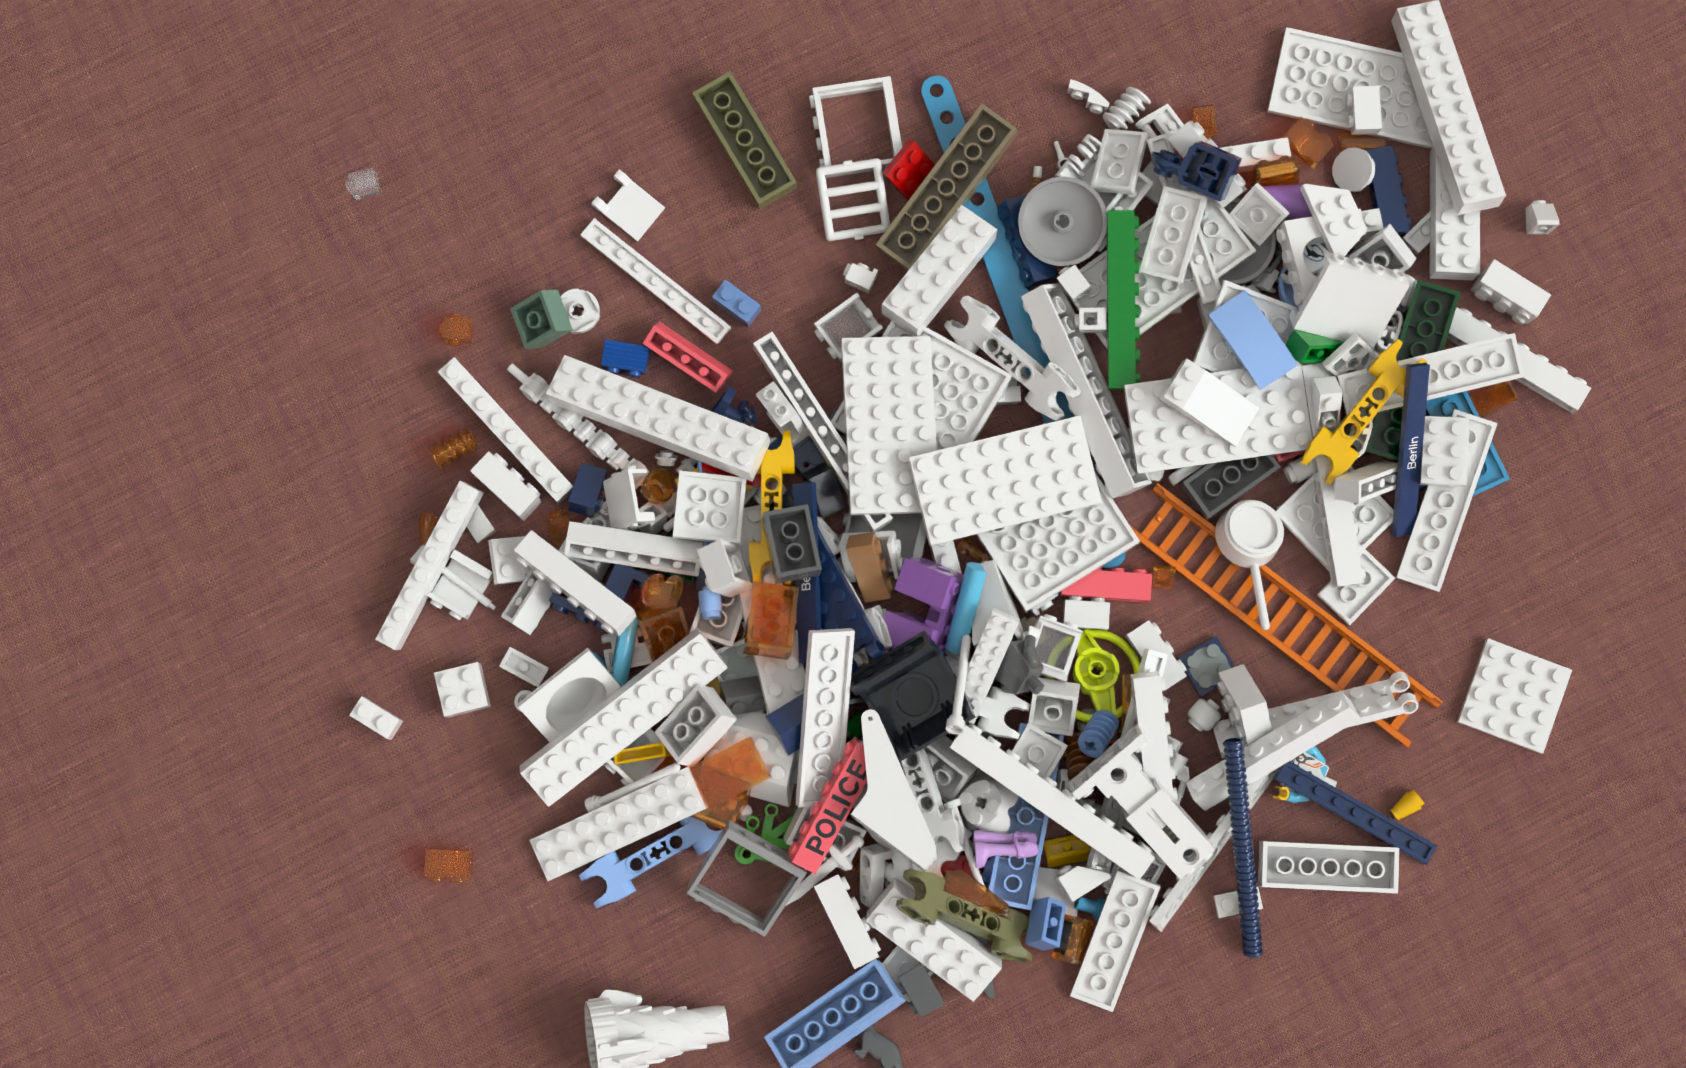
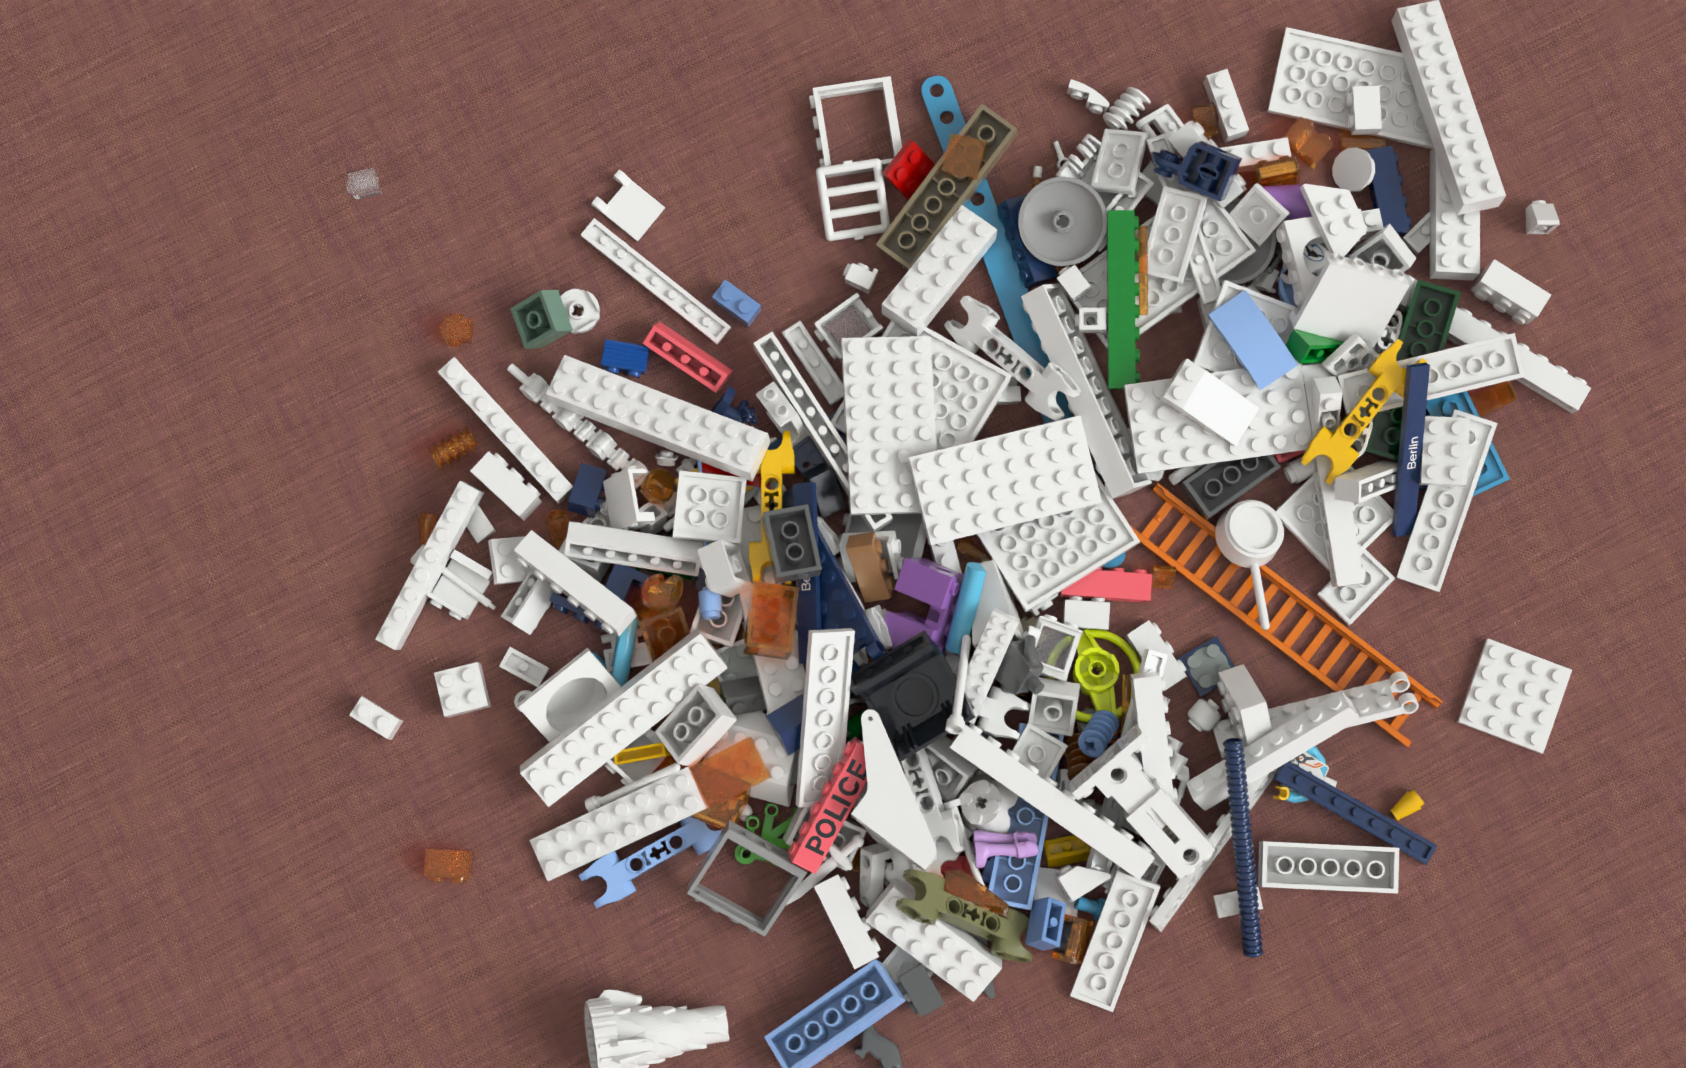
(744, 140): olive brick -> none
(814, 362): none -> white tile
(963, 156): none -> clear orange piece
(1143, 270): none -> clear orange bar
(1230, 114): none -> white arch

